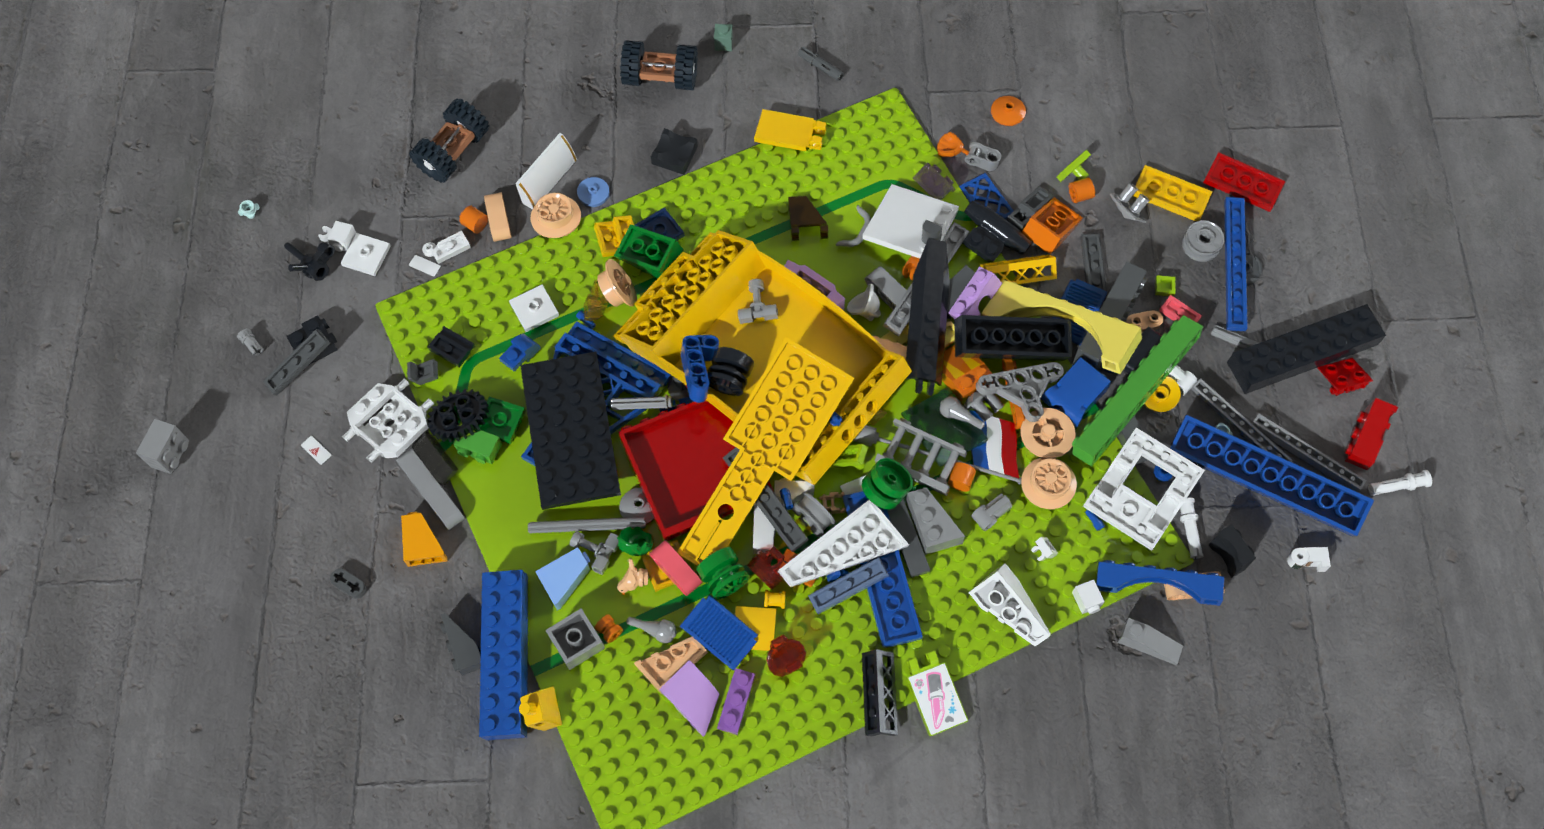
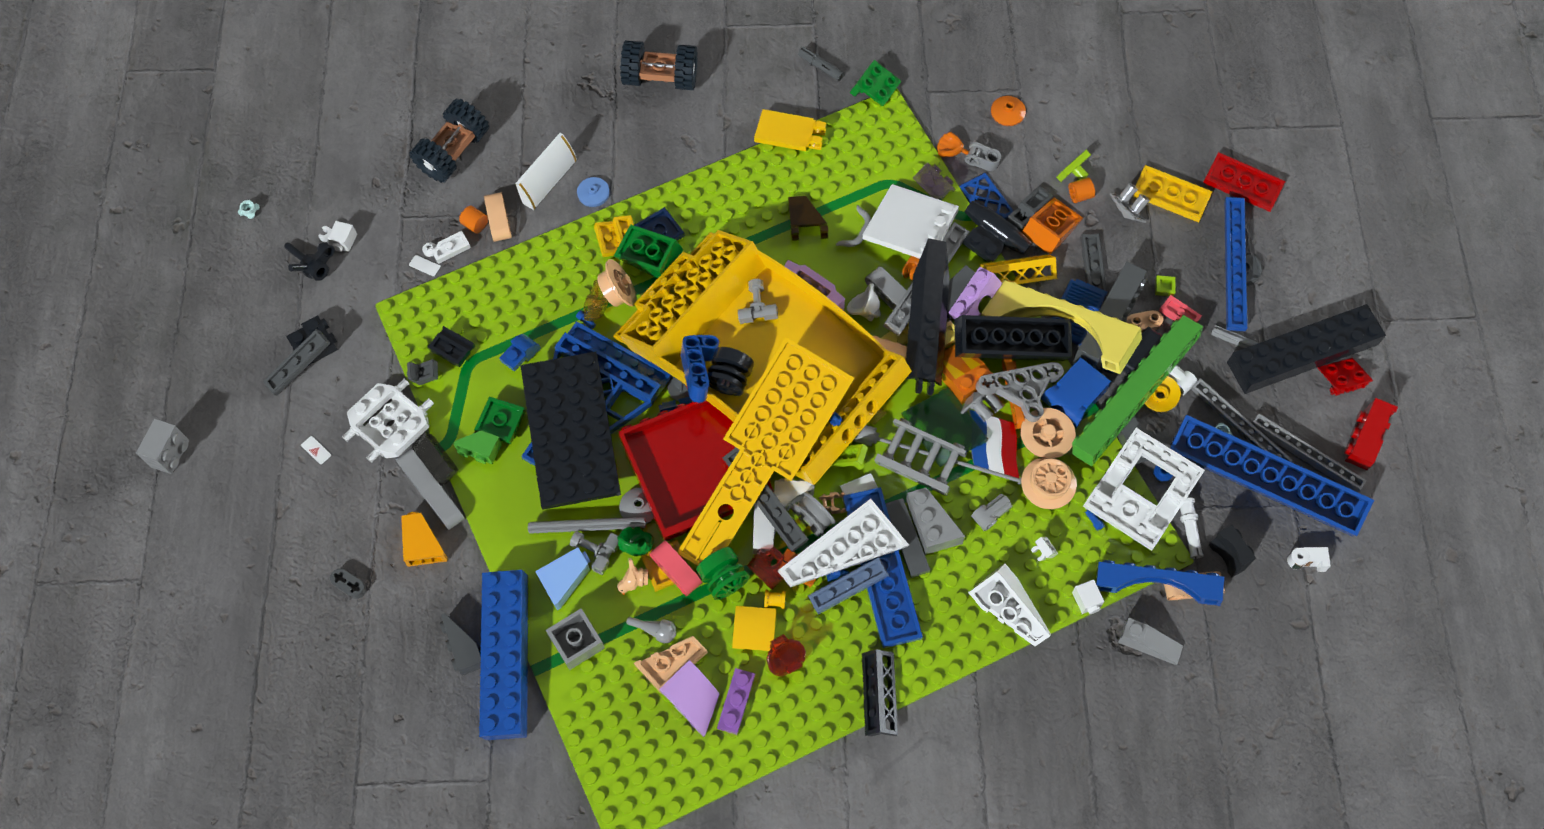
(248, 339): light grey pin -> none
(365, 254): white plate -> none
(445, 421): black gear -> none
(534, 308): white plate -> none
(541, 709): yellow torso -> none
(555, 215): light nougat wheel -> none
(608, 628): orange wheel -> none
(642, 403): light grey axle -> none
(674, 151): black brick -> none
(720, 631): blue window -> none
(723, 37): sand green brick -> none
(786, 496): blue piece -> none
(876, 83): none -> green bracket
(887, 483): green wheel -> none
(931, 231): dark grey brick -> none
(935, 695): tile -> none
(952, 408): light grey piece -> none
(961, 476): orange piece -> none
(1201, 250): light grey wheel -> none
(1408, 482): white pin -> none

